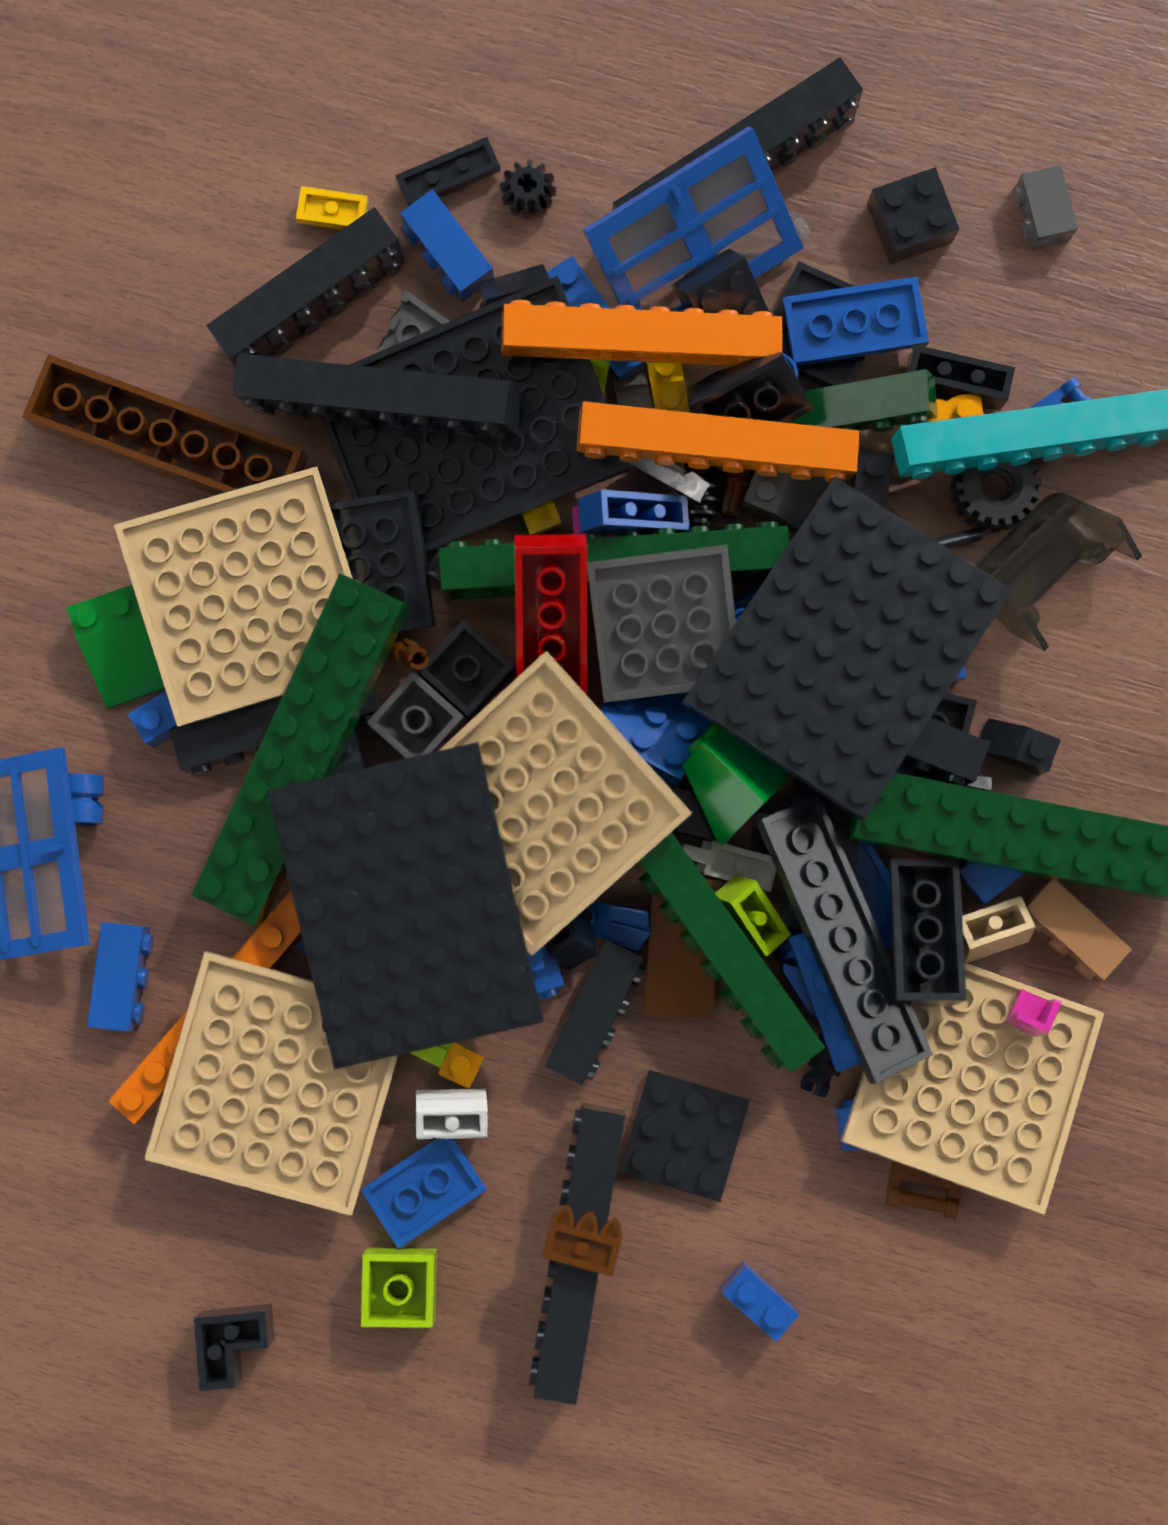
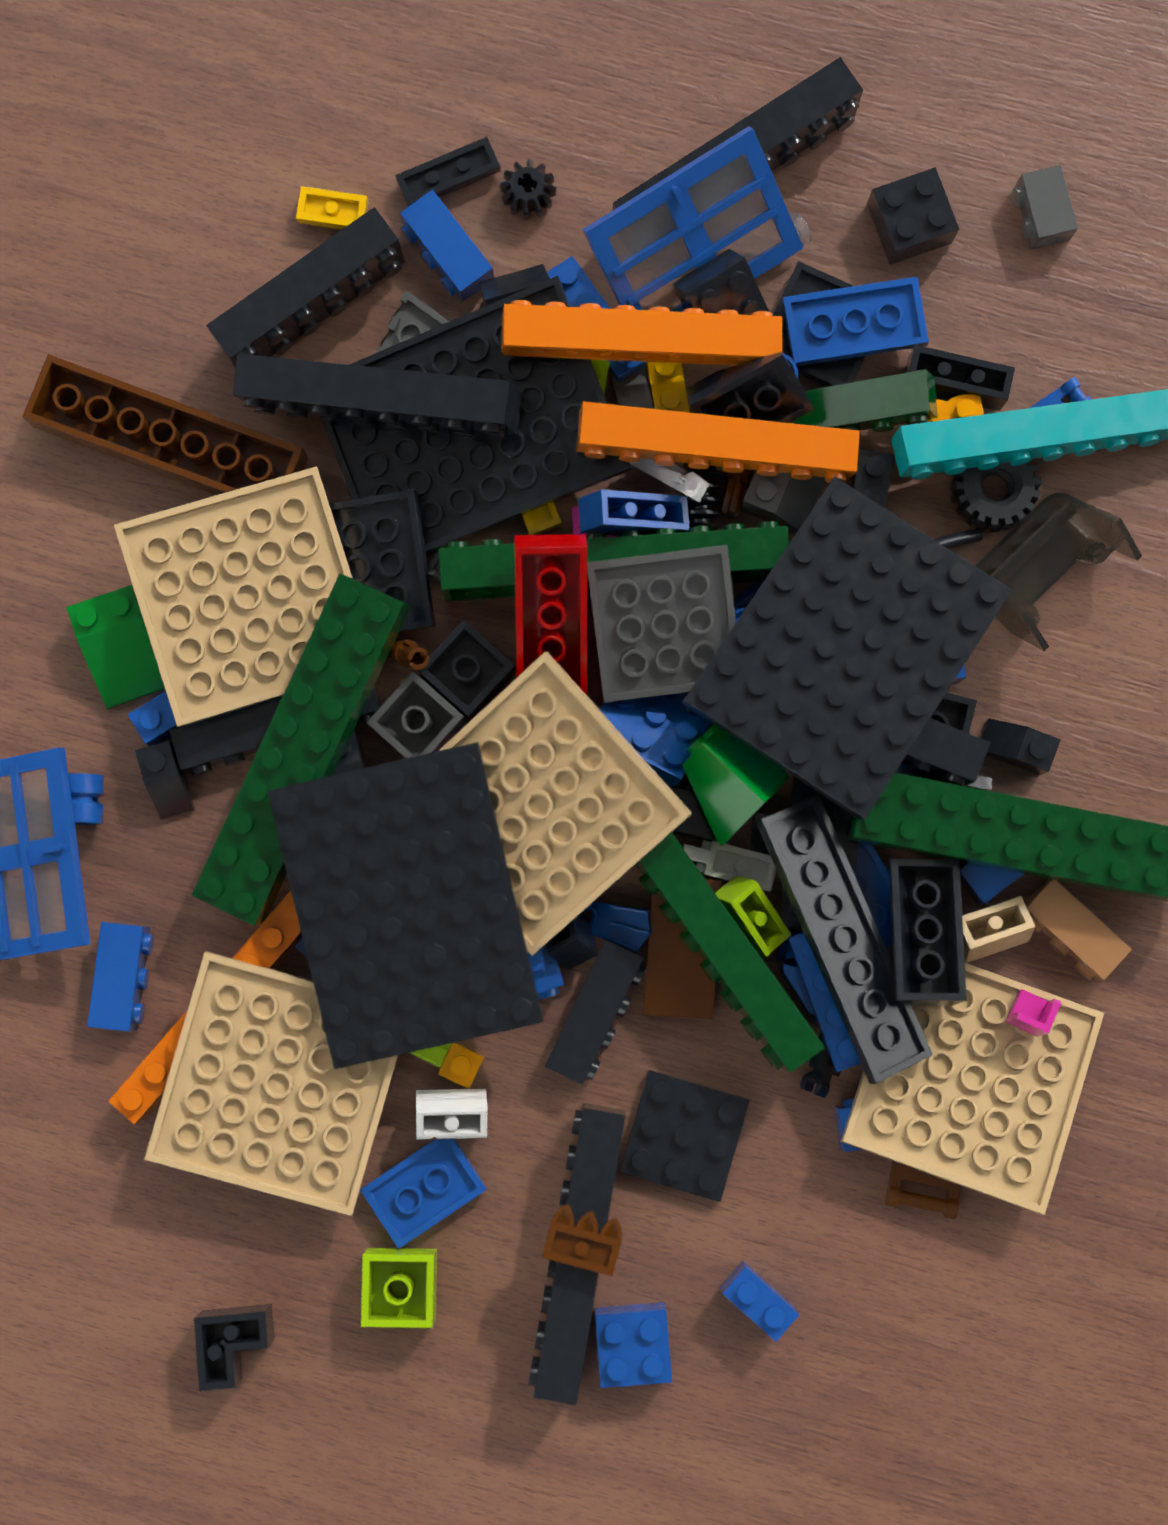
(164, 779): none -> black slope
(633, 1345): none -> blue brick

